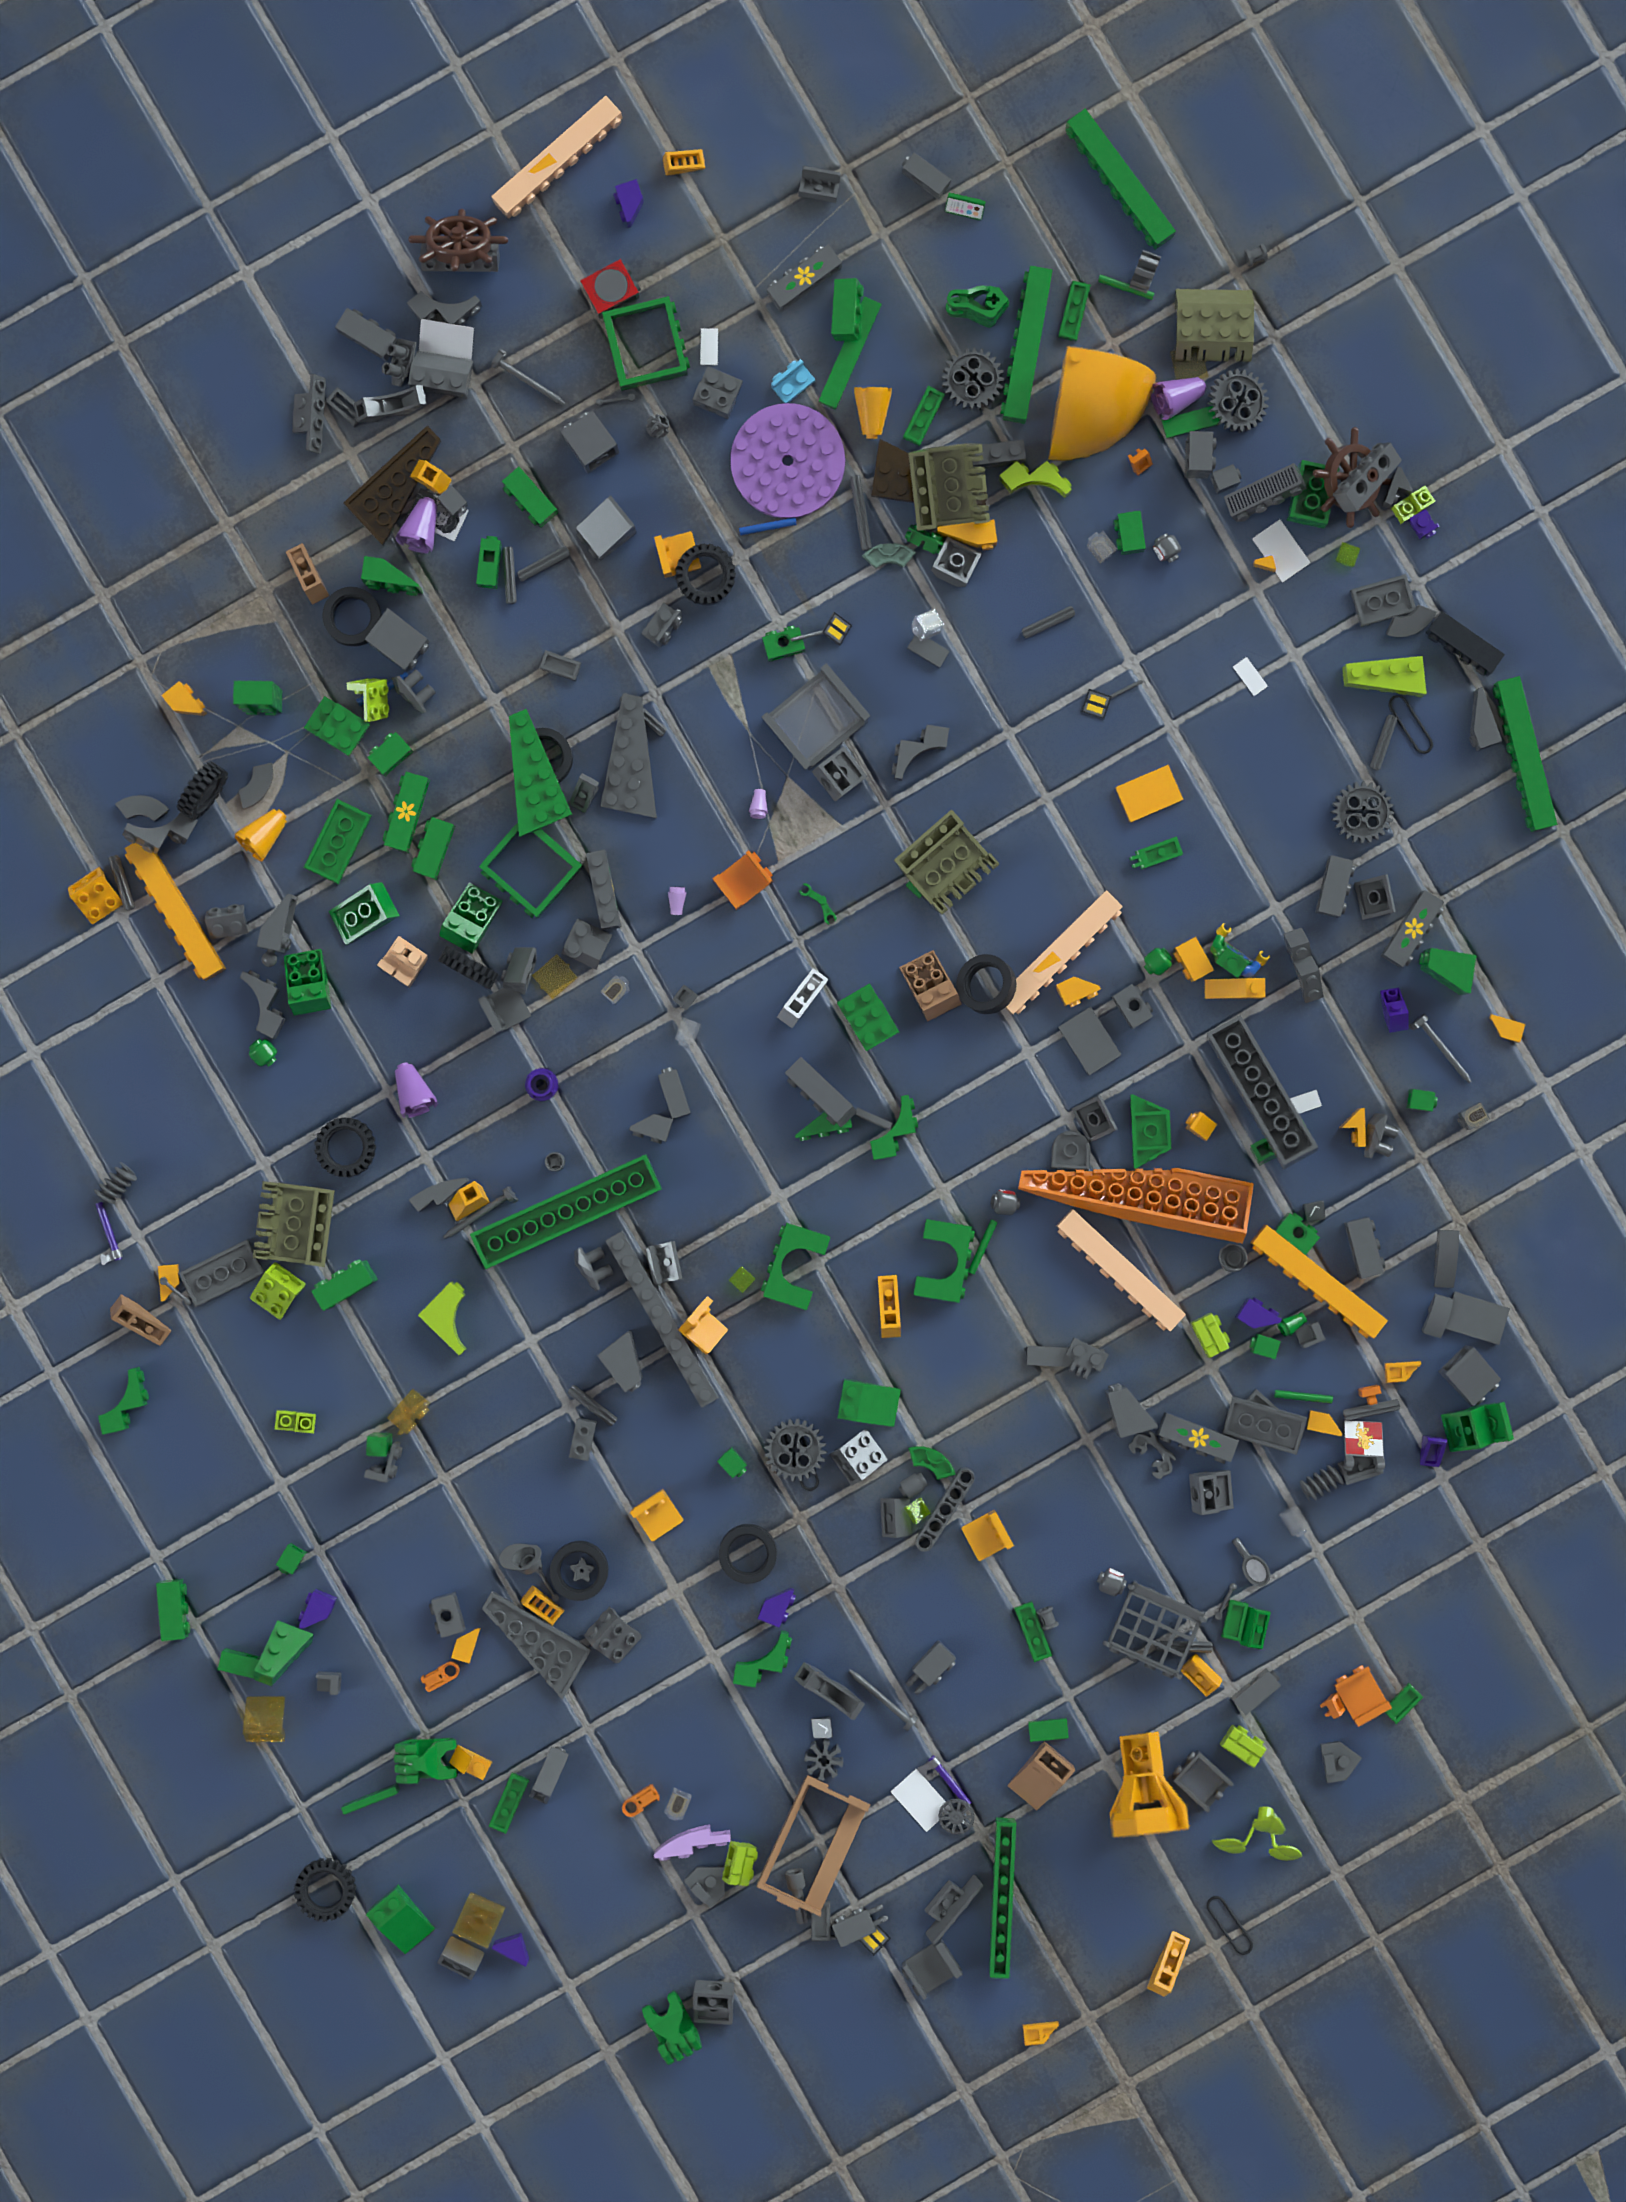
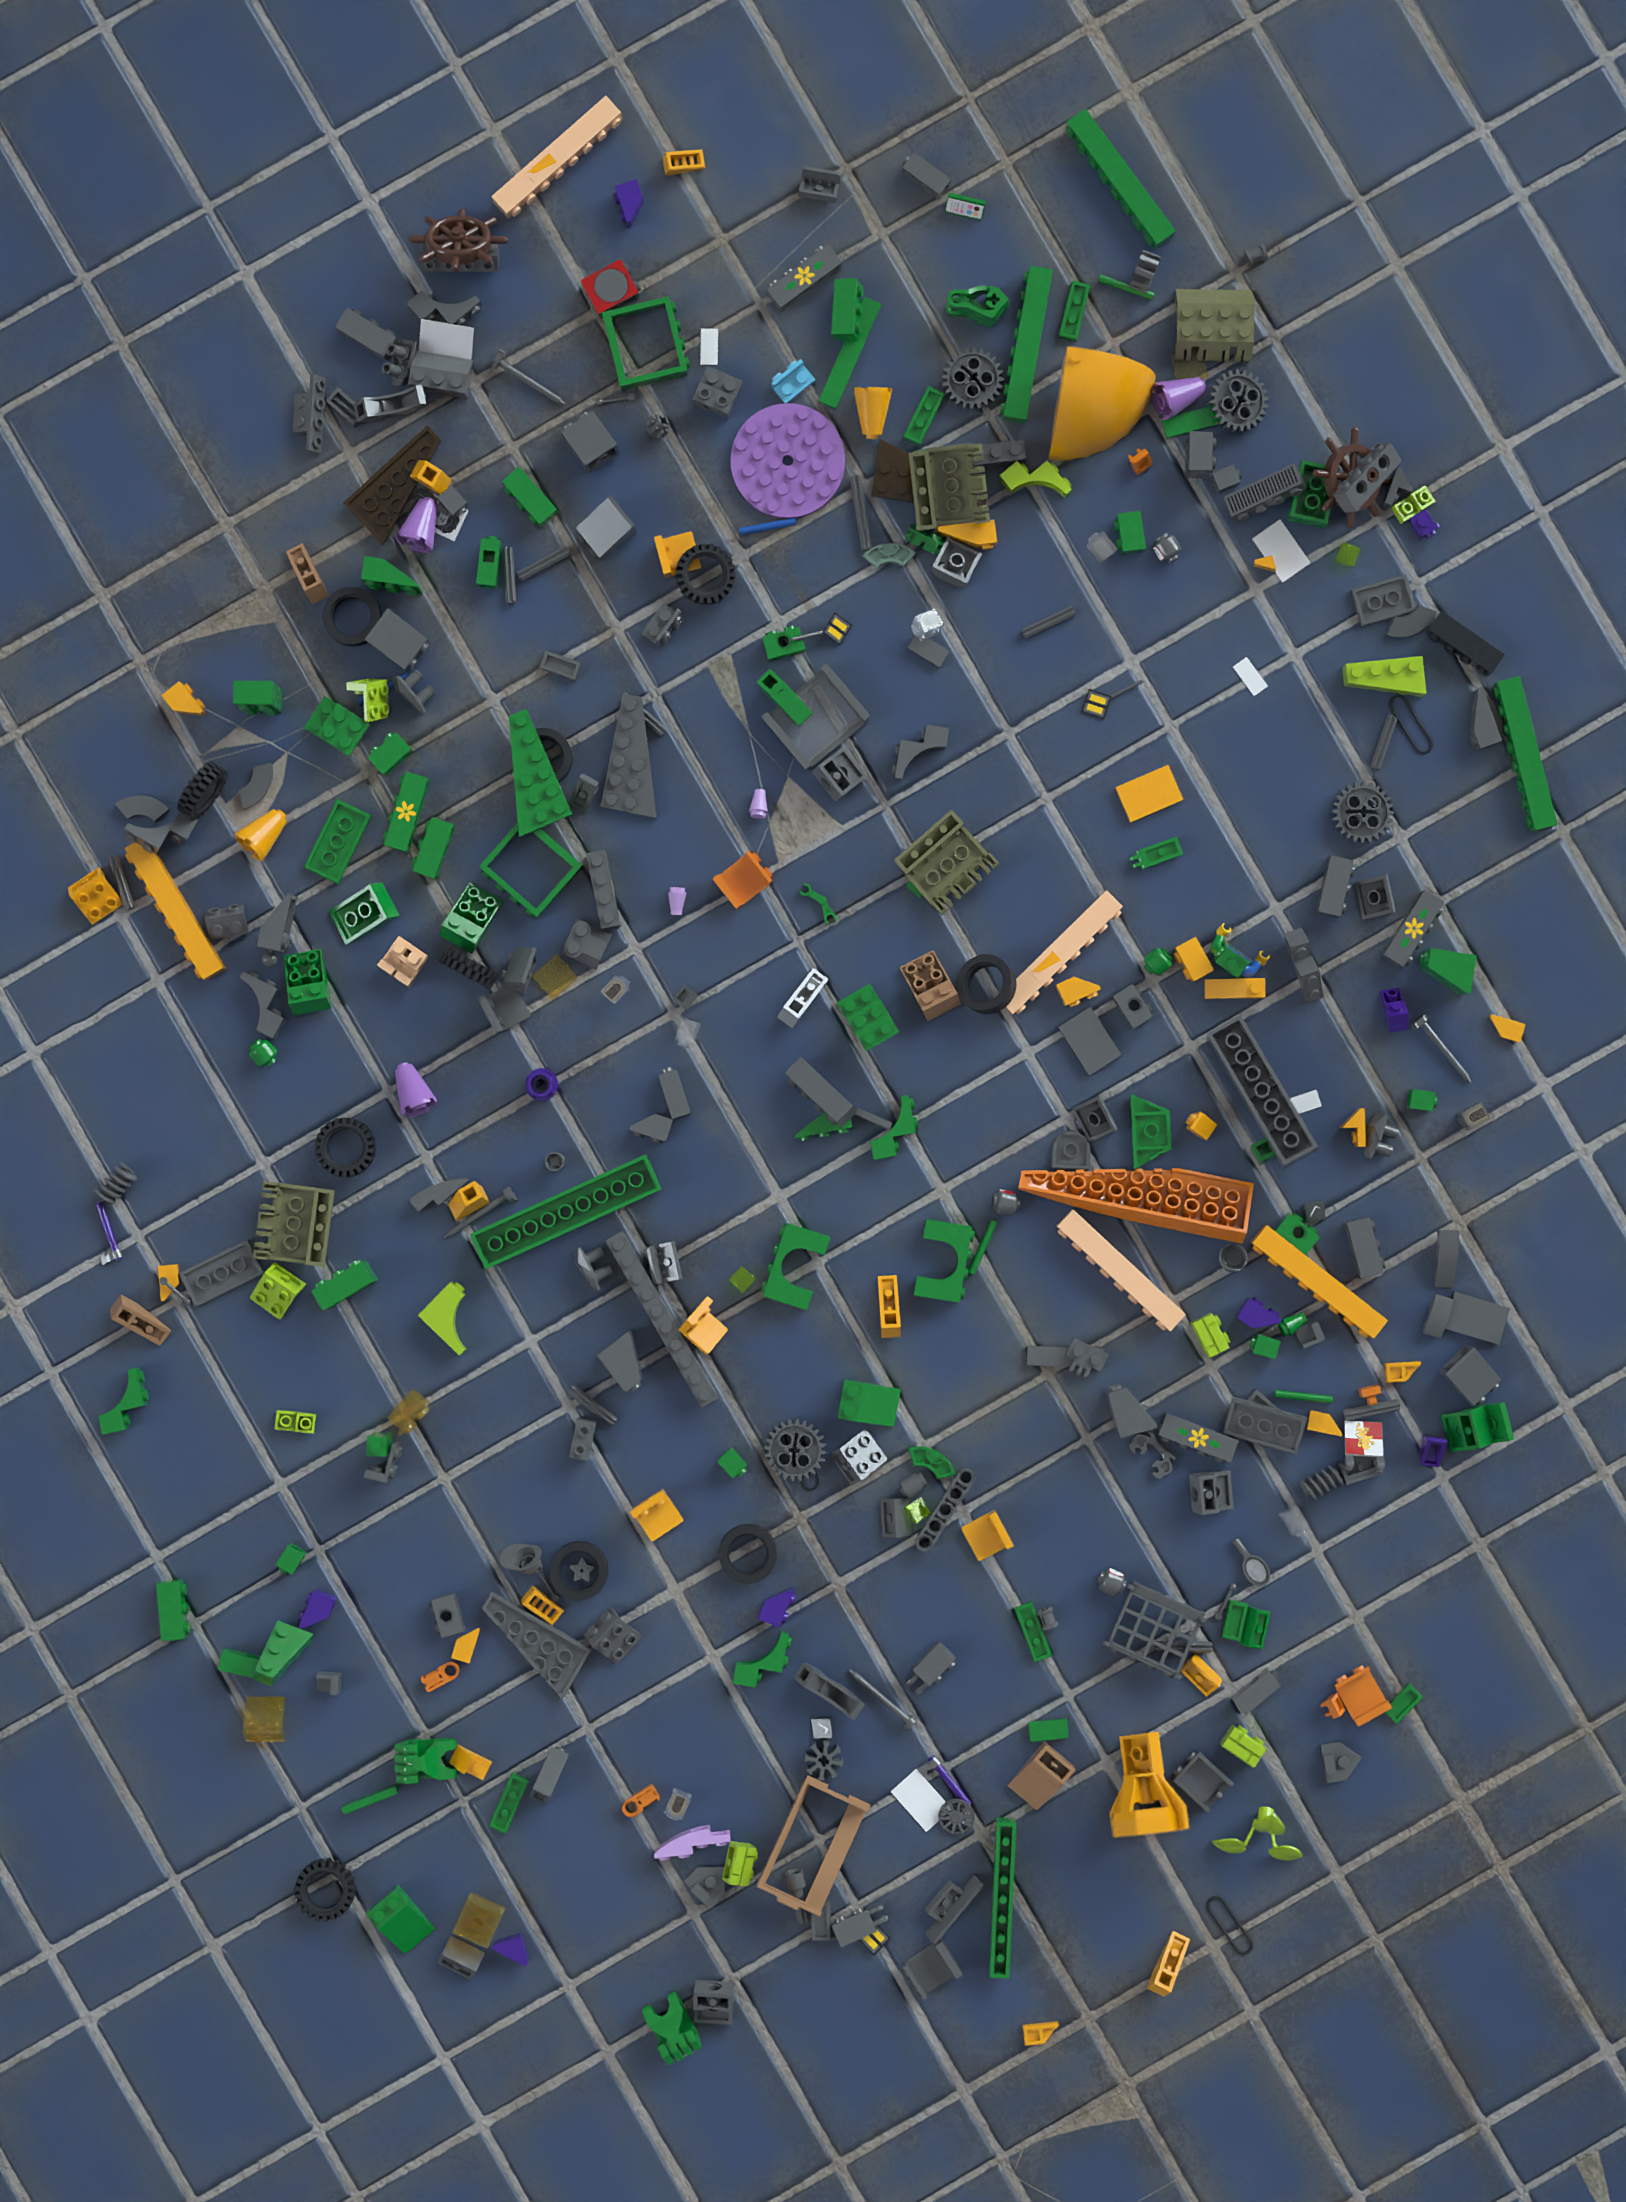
(784, 697): none -> green slope

